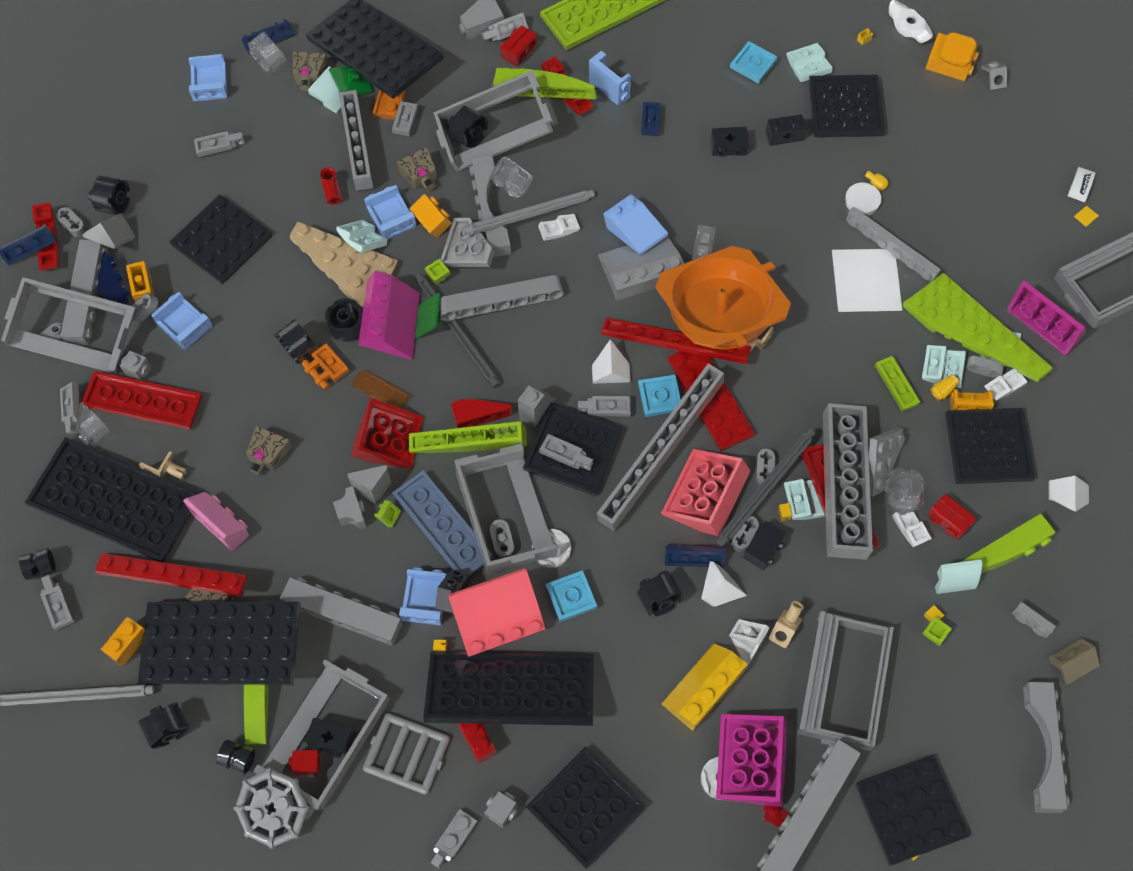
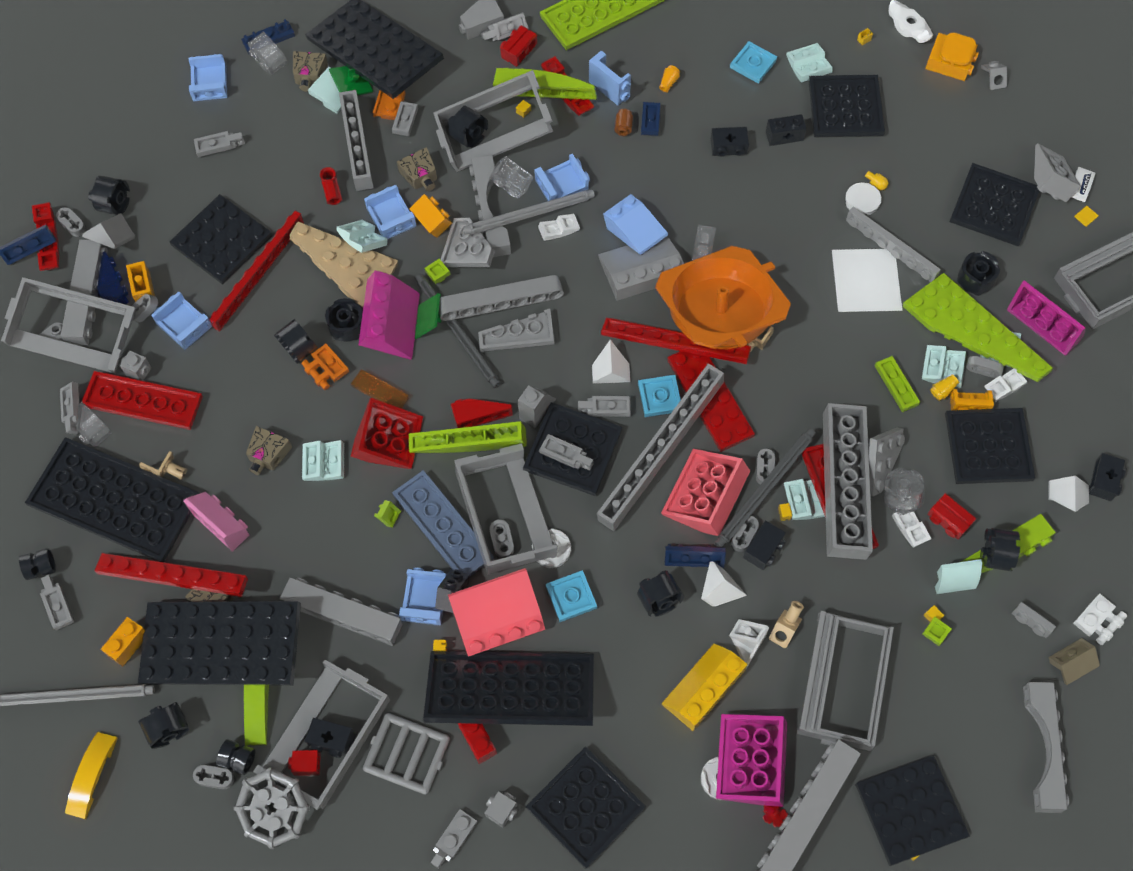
(88, 774): none -> yellow slope
(213, 782): none -> light grey beam
(254, 273): none -> red plate
(323, 461): none -> light aqua slope
(349, 509): light grey brick -> none
(371, 483): light grey slope -> none
(523, 108): none -> yellow piece
(528, 332): none -> light grey wing
(562, 179): none -> light blue panel
(623, 122): none -> dark orange brick
(670, 76): none -> light orange cone
(978, 272): none -> black brick
(995, 204): none -> black plate
(1000, 549): none -> black brick
(1054, 174): none -> light grey slope
(1095, 614): none -> white plate
(1107, 477): none -> black brick

